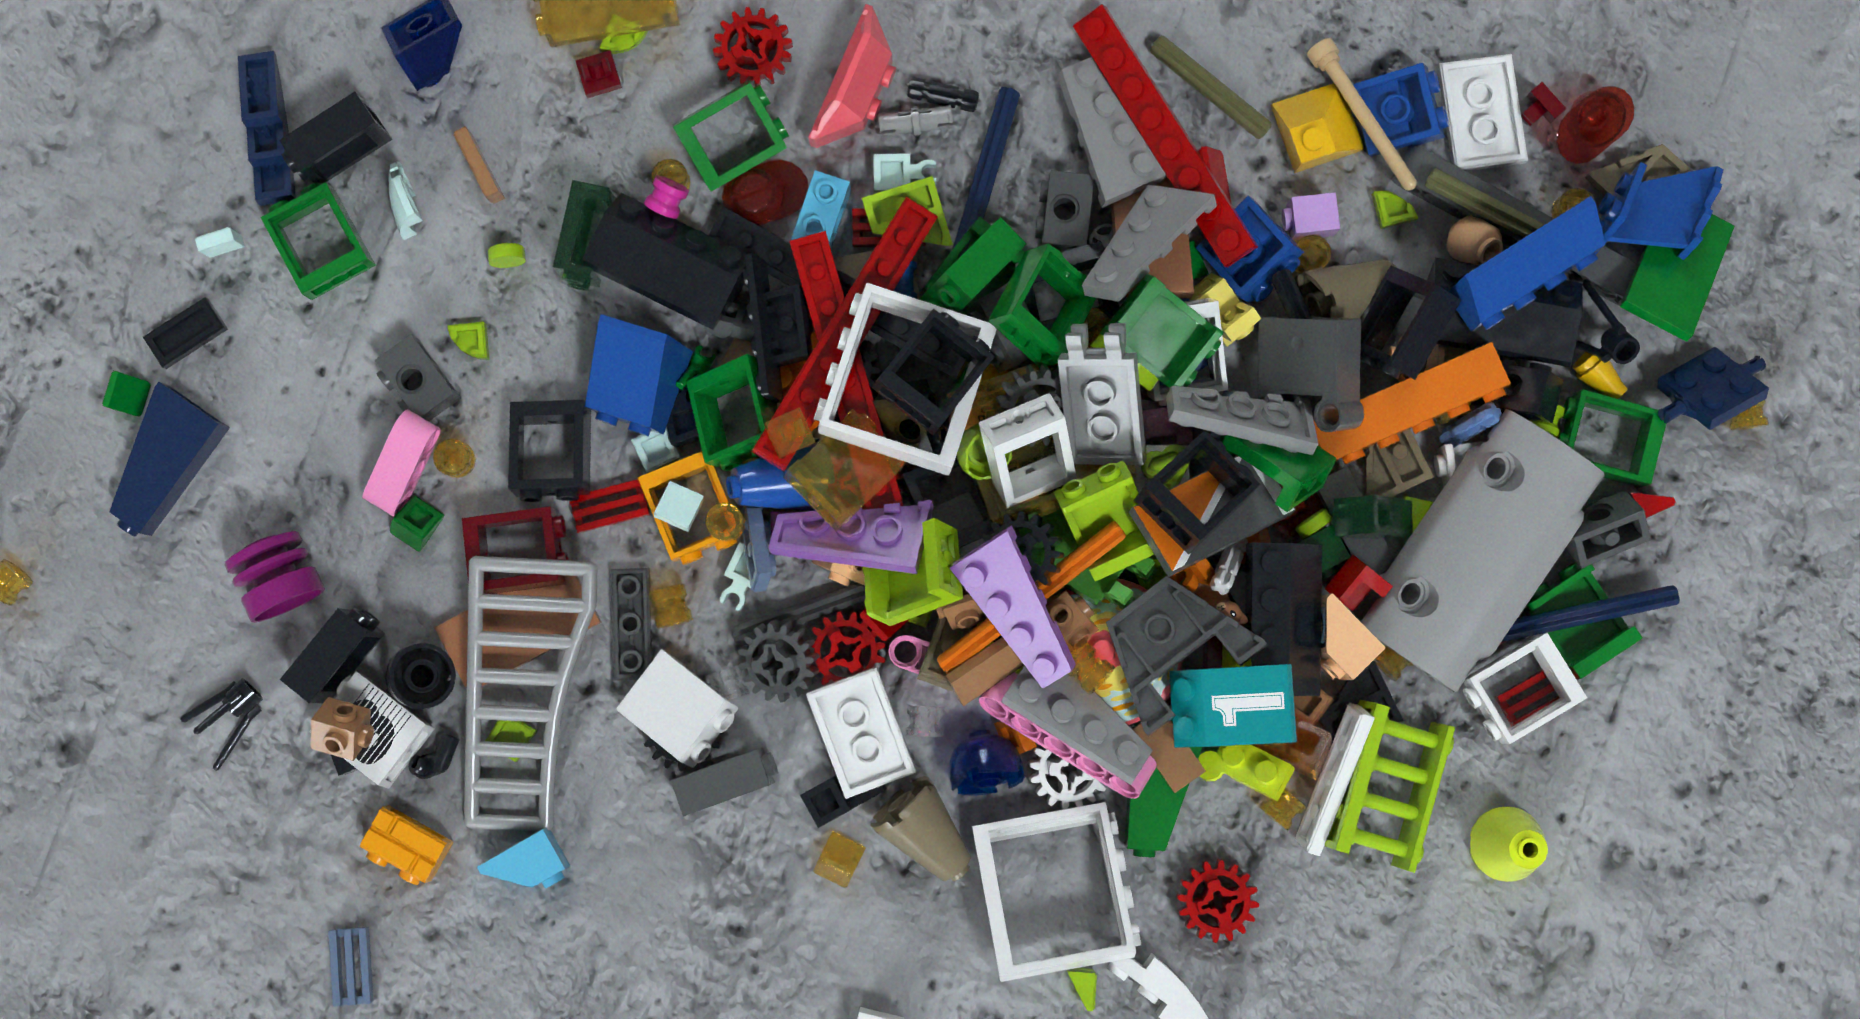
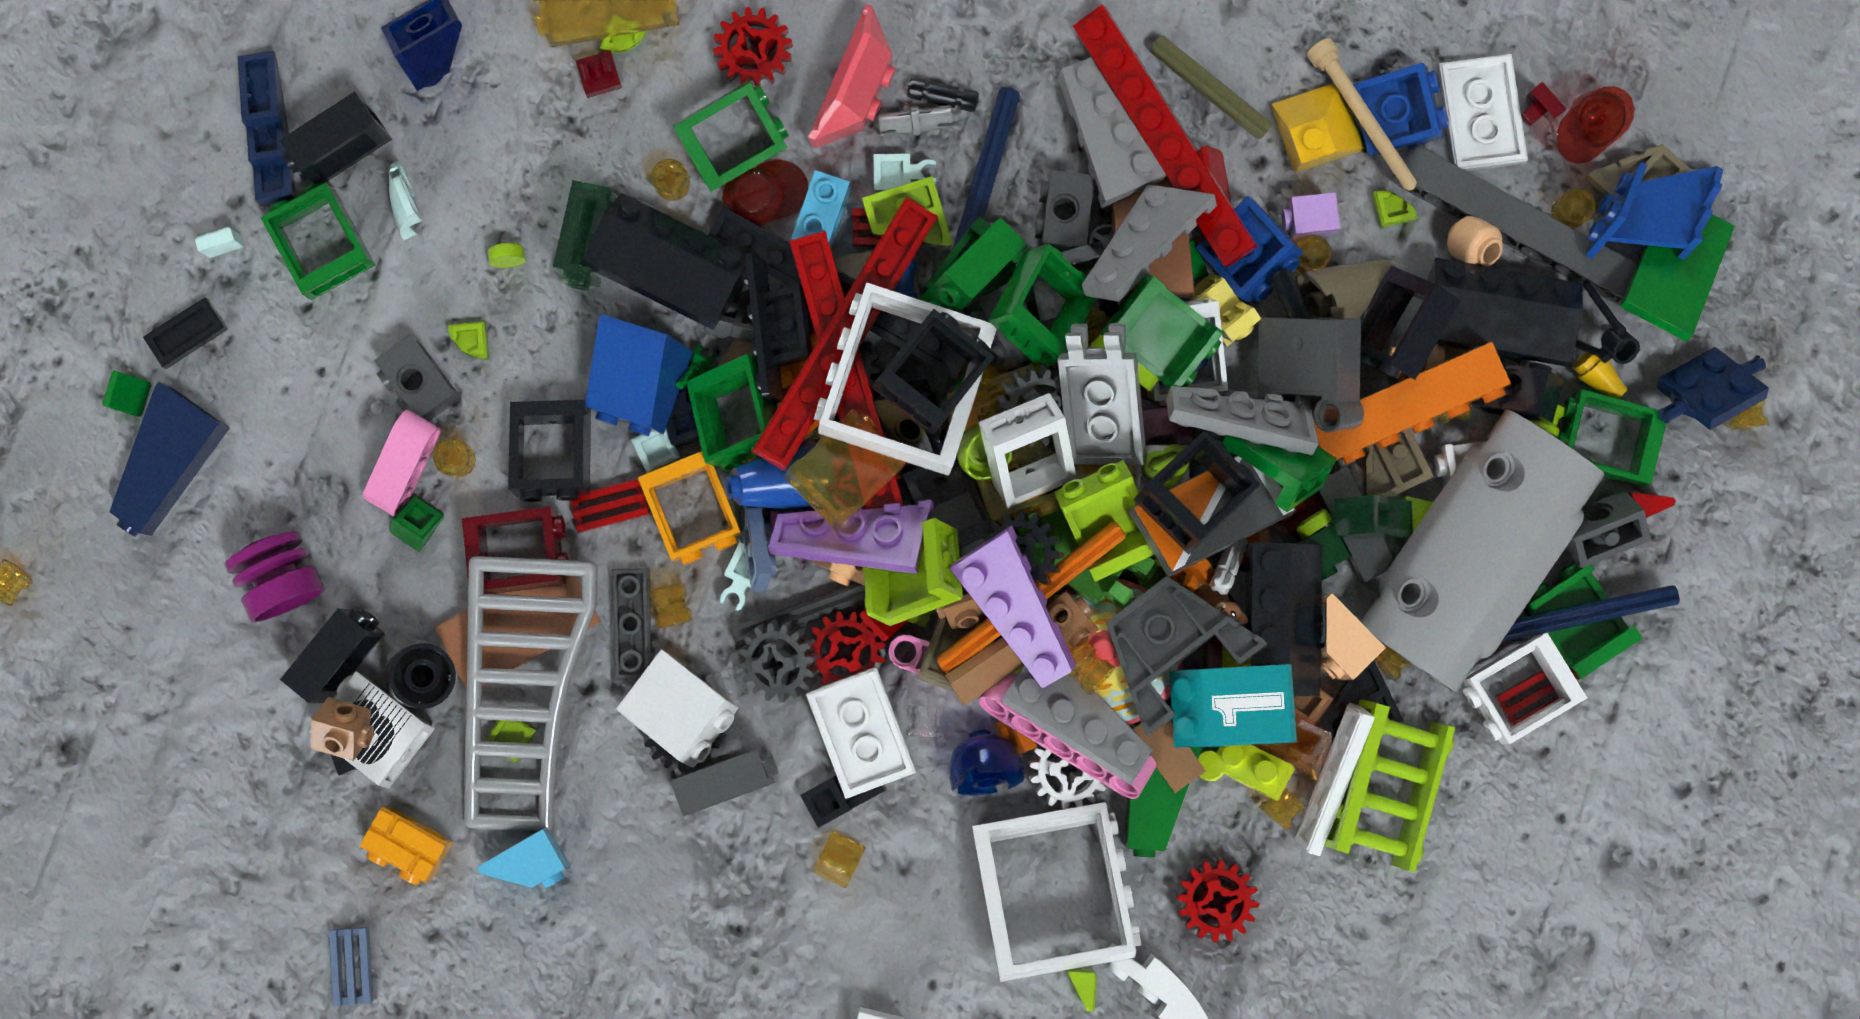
(236, 698): black plant -> none
(437, 761): black arm -> none
(478, 165): medium nougat tile -> none
(666, 197): dark pink wheel -> none
(678, 506): light aqua tile -> none
(732, 522): clear yellow wheel -> none
(789, 433): clear yellow tile -> none
(924, 830): dark tan cone -> none
(1355, 582): red panel -> none
(1471, 425): medium blue axle -> none
(1481, 203): olive axle -> none
(1507, 844): neon yellow cone -> none
(1530, 265): blue slope -> none

